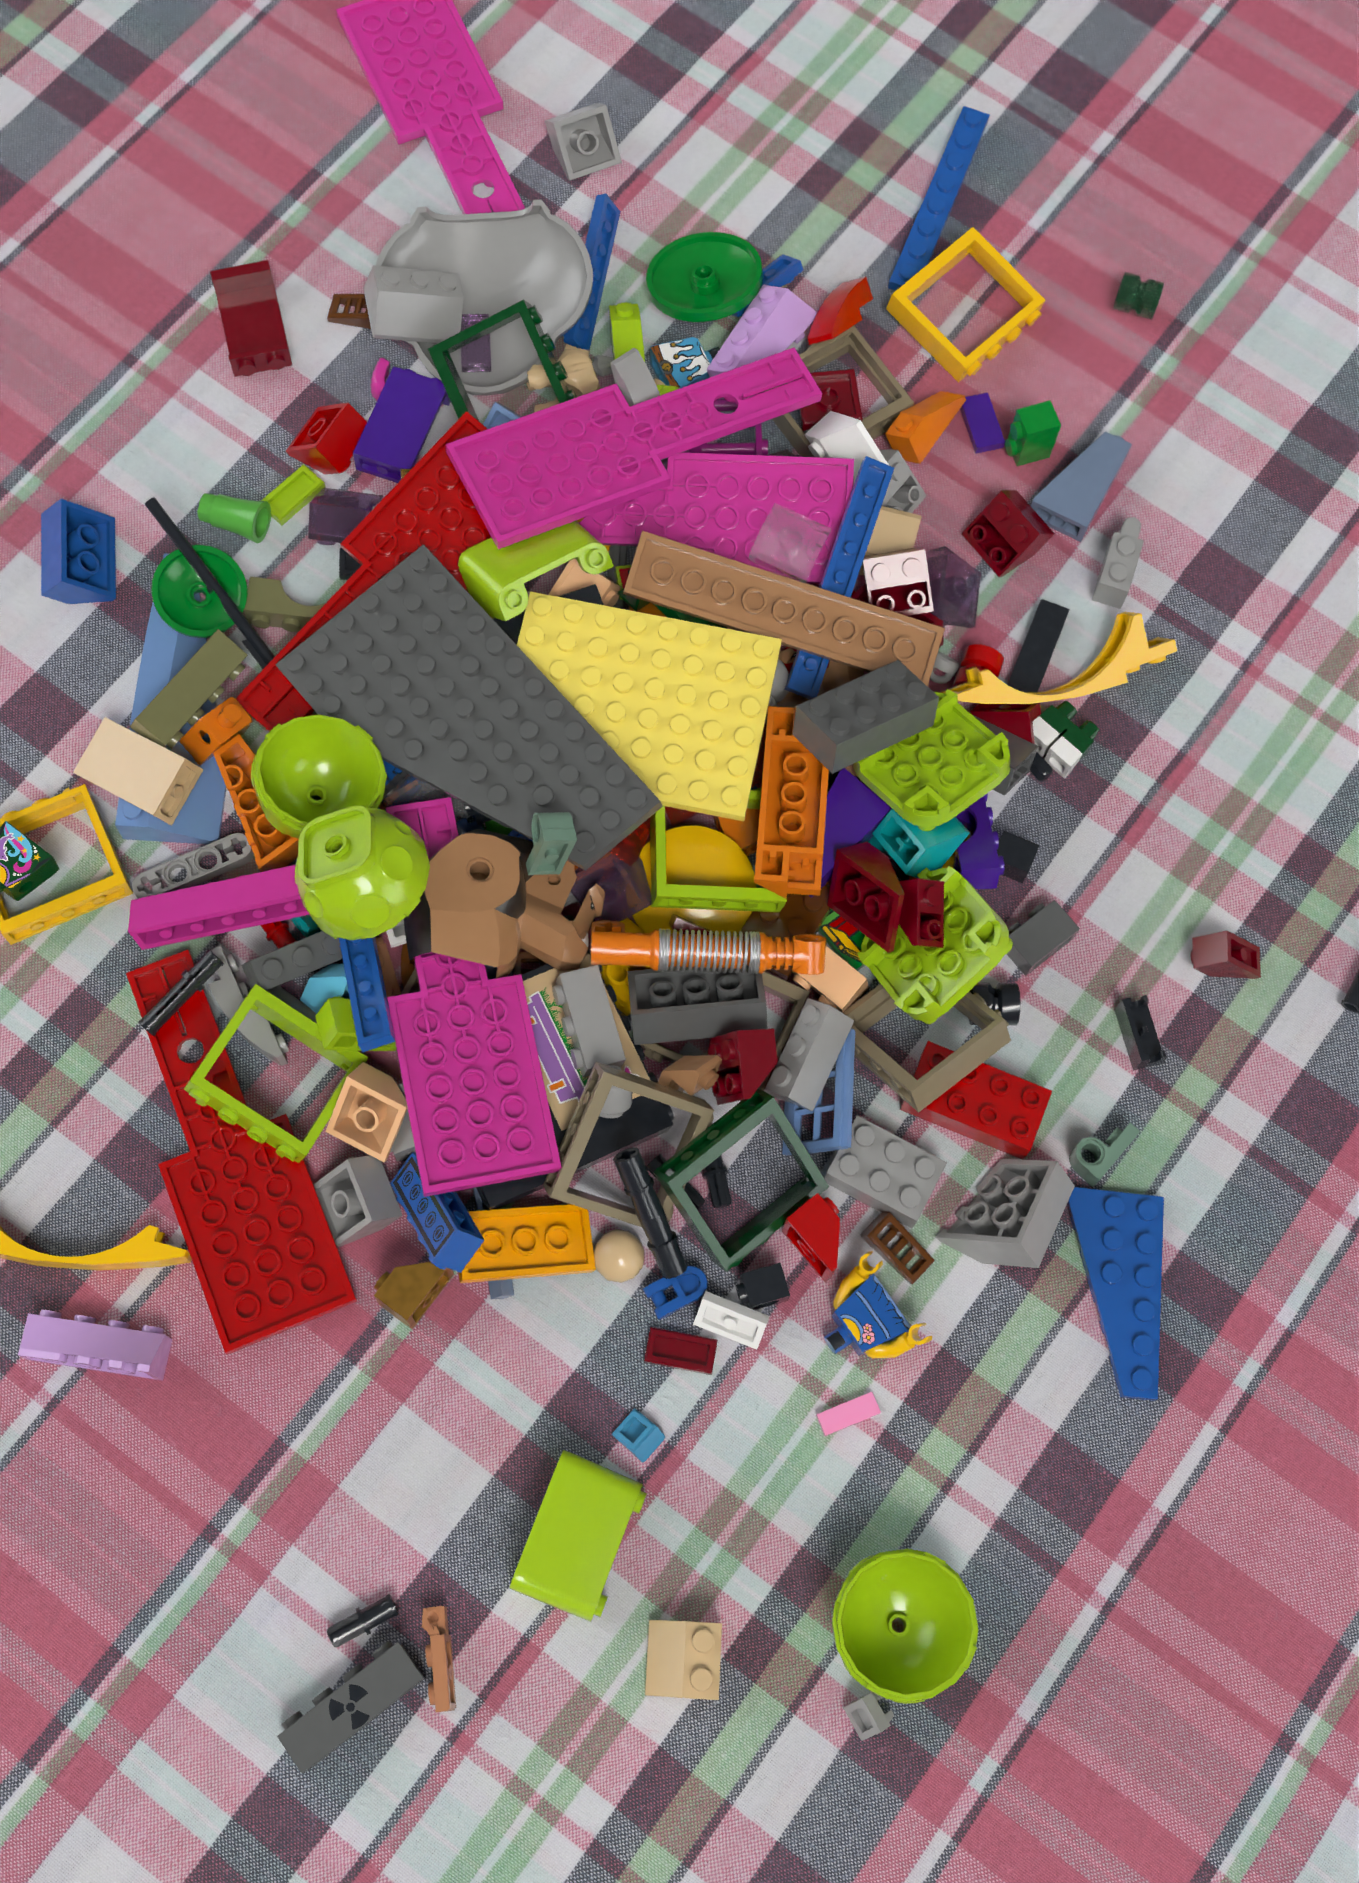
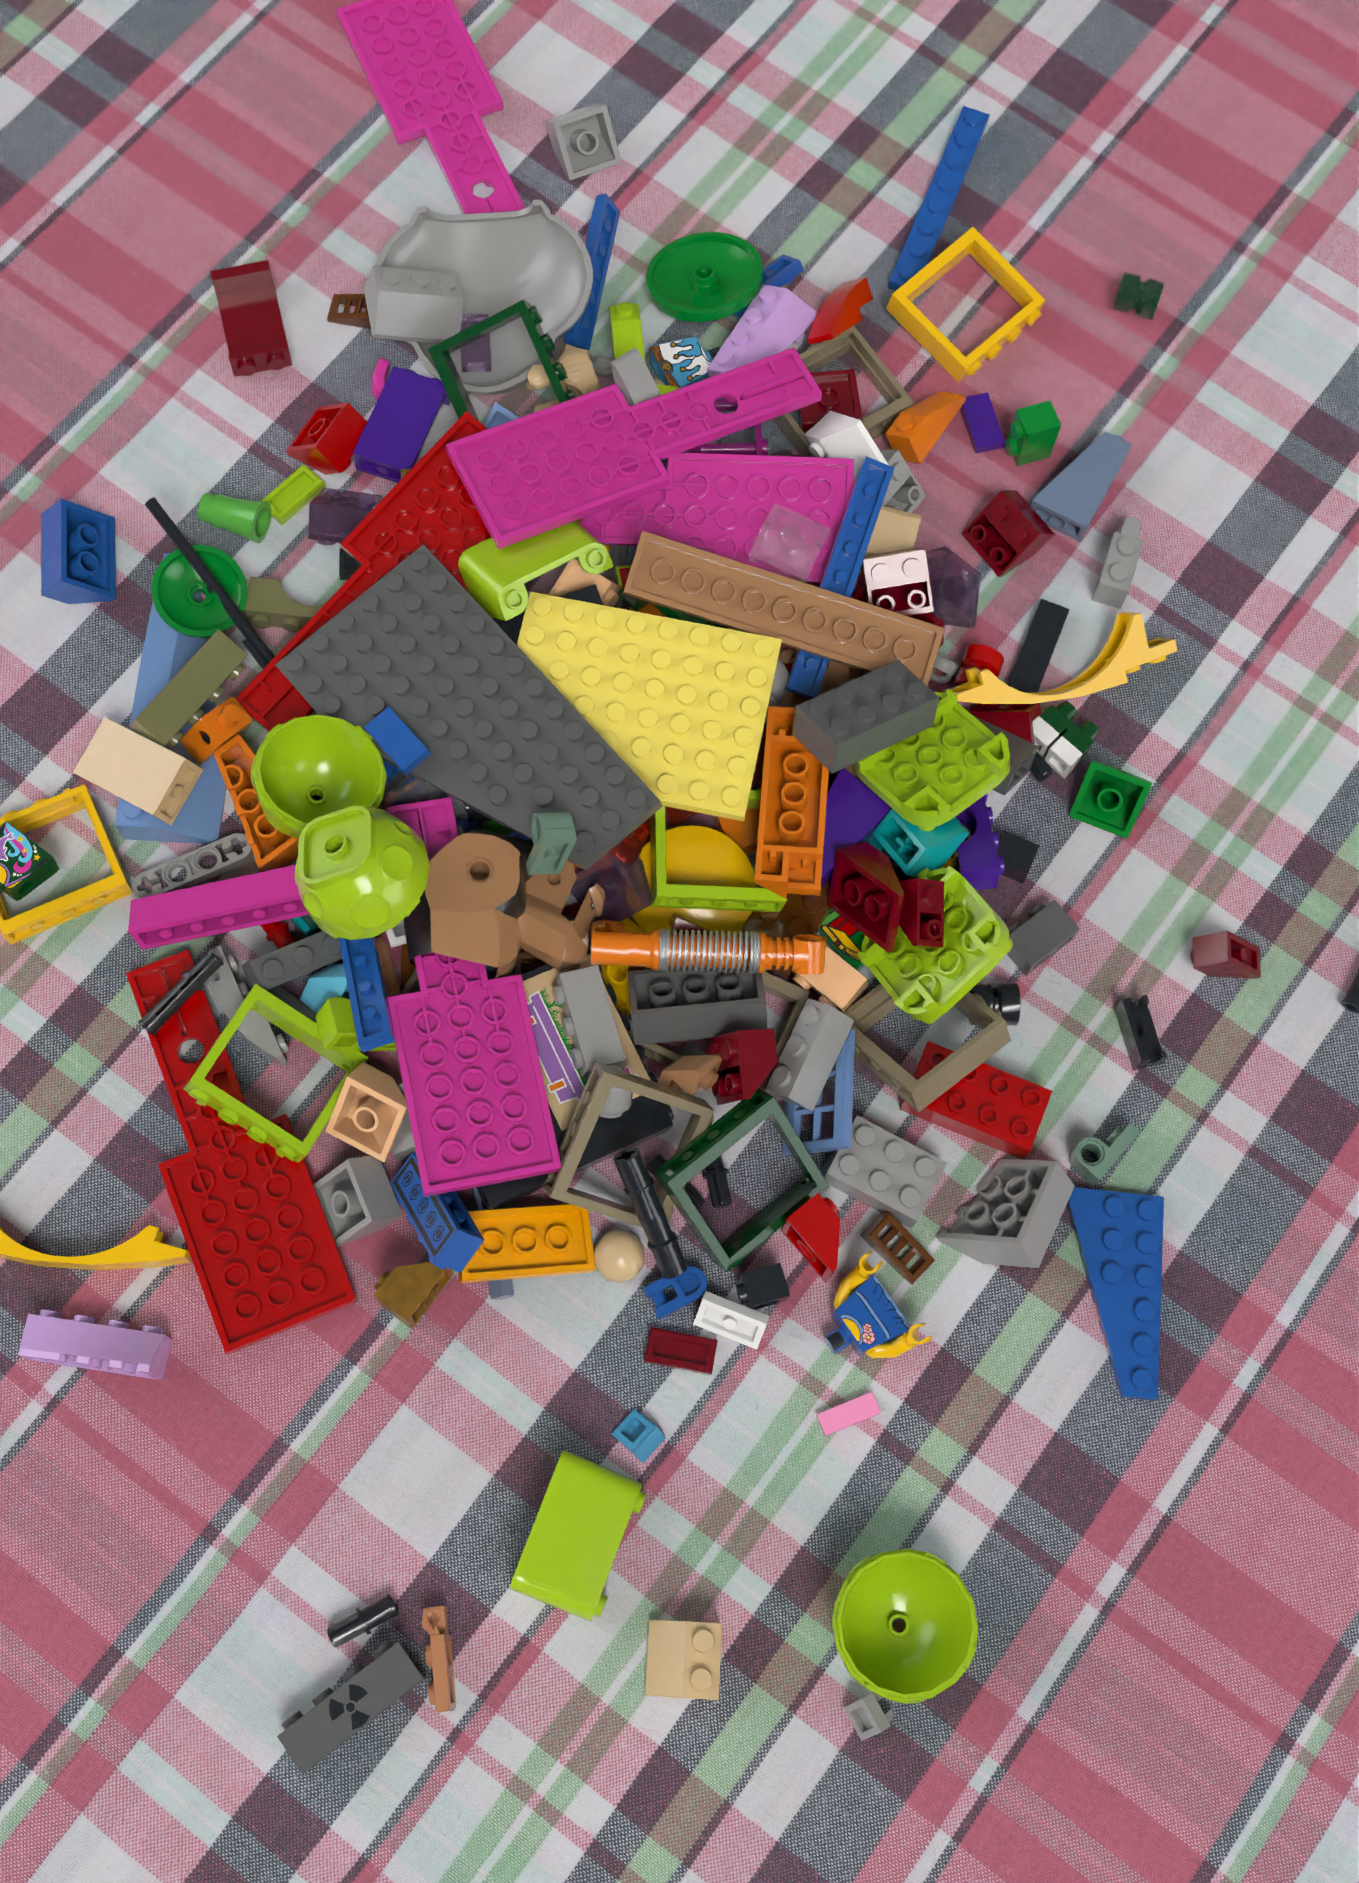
(397, 740): none -> blue tile
(1109, 798): none -> green slope

